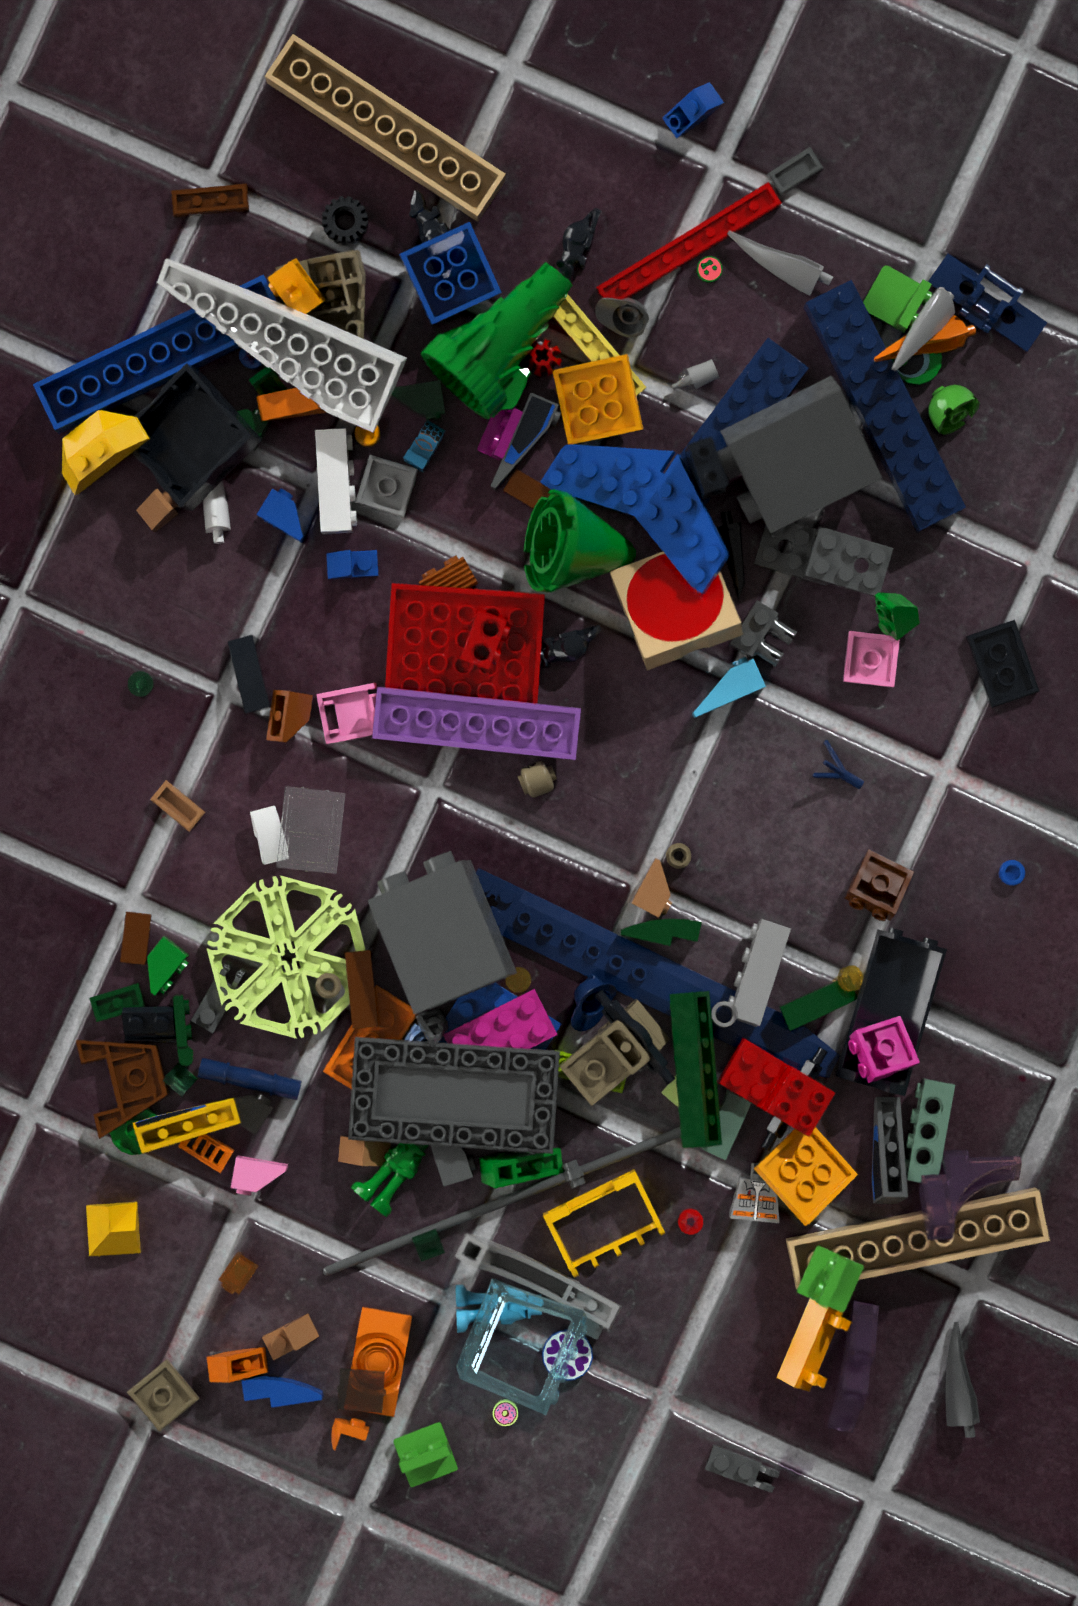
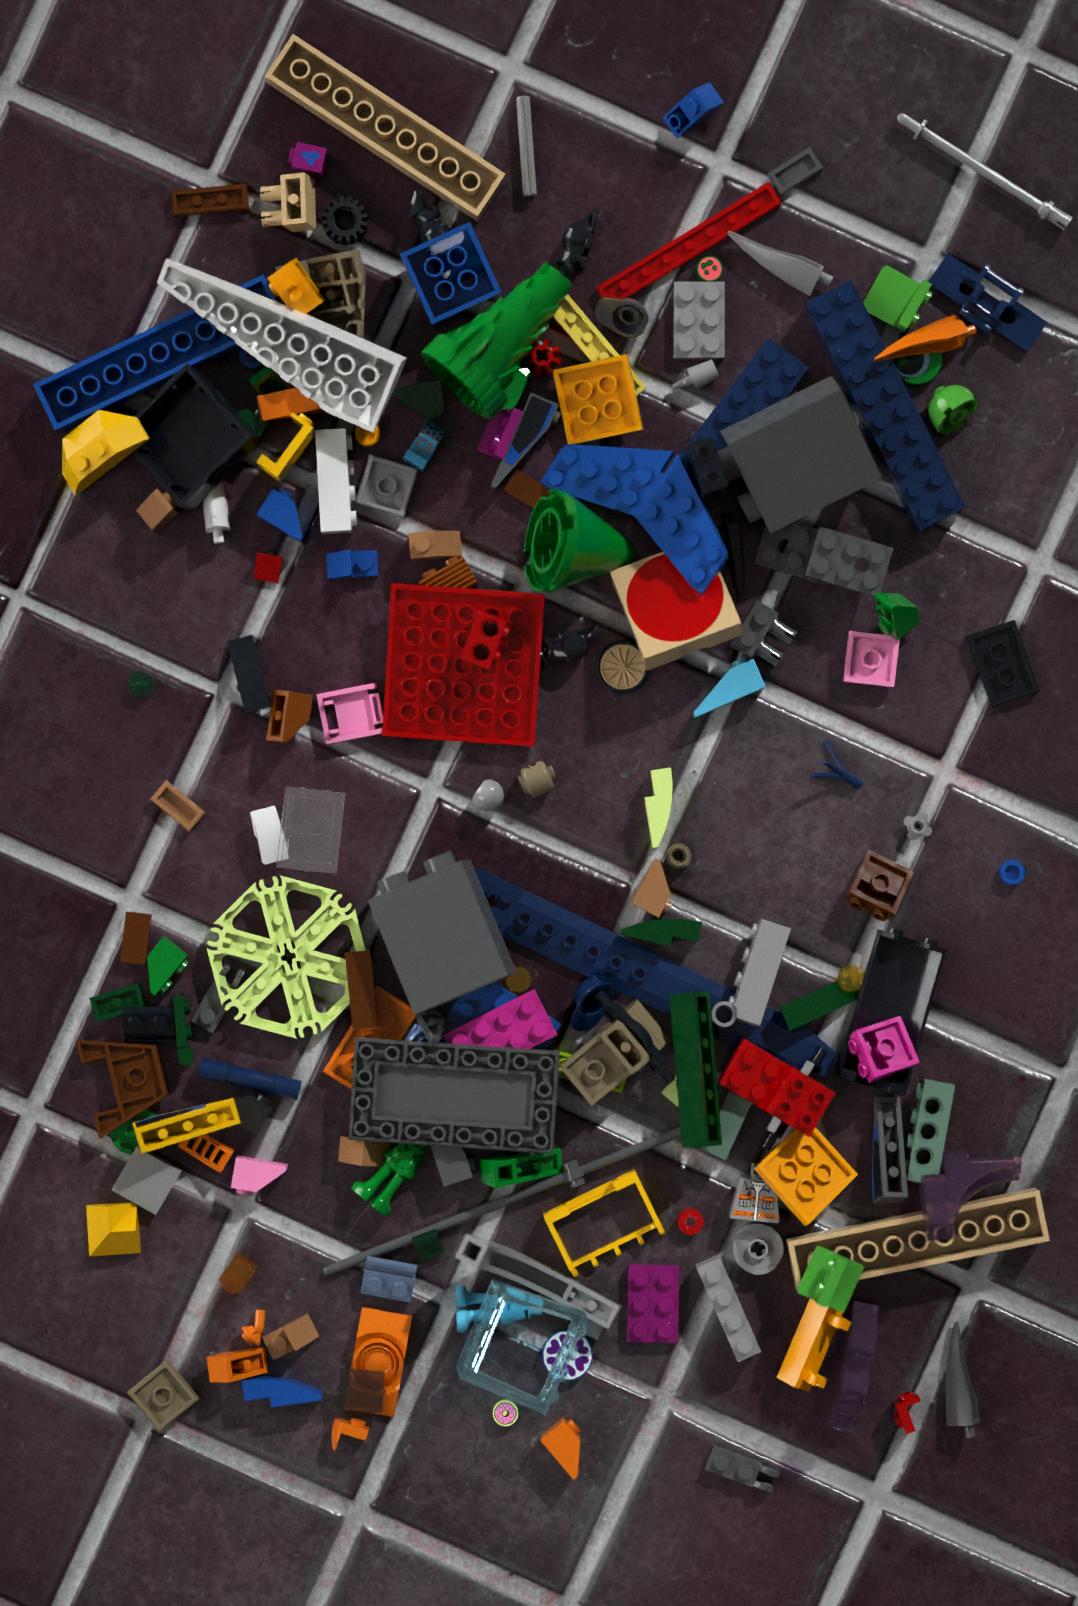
(146, 1180): none -> light grey tile
(180, 1079): clear green tile -> none
(251, 1333): none -> orange plate
(268, 567): none -> red slope
(293, 452): none -> yellow window
(297, 203): none -> tan brick
(308, 159): none -> magenta brick
(328, 977): dark tan plate -> none
(388, 1279): none -> sand blue plate
(425, 1454): bright green bracket -> none
(434, 545): none -> medium nougat slope
(476, 723): medium lavender plate -> none
(489, 795): none -> light grey piece
(526, 146): none -> light grey axle
(564, 1444): none -> orange slope
(621, 667): none -> tan wheel
(653, 1303): none -> magenta plate
(659, 805): none -> yellowish green slope
(699, 320): none -> light grey plate
(728, 1308): none -> light grey brick
(749, 1260): none -> light grey plate
(902, 1417): none -> red bracket
(913, 832): none -> light grey plate
(928, 323): light grey piece -> none
(1045, 209): none -> light grey bar

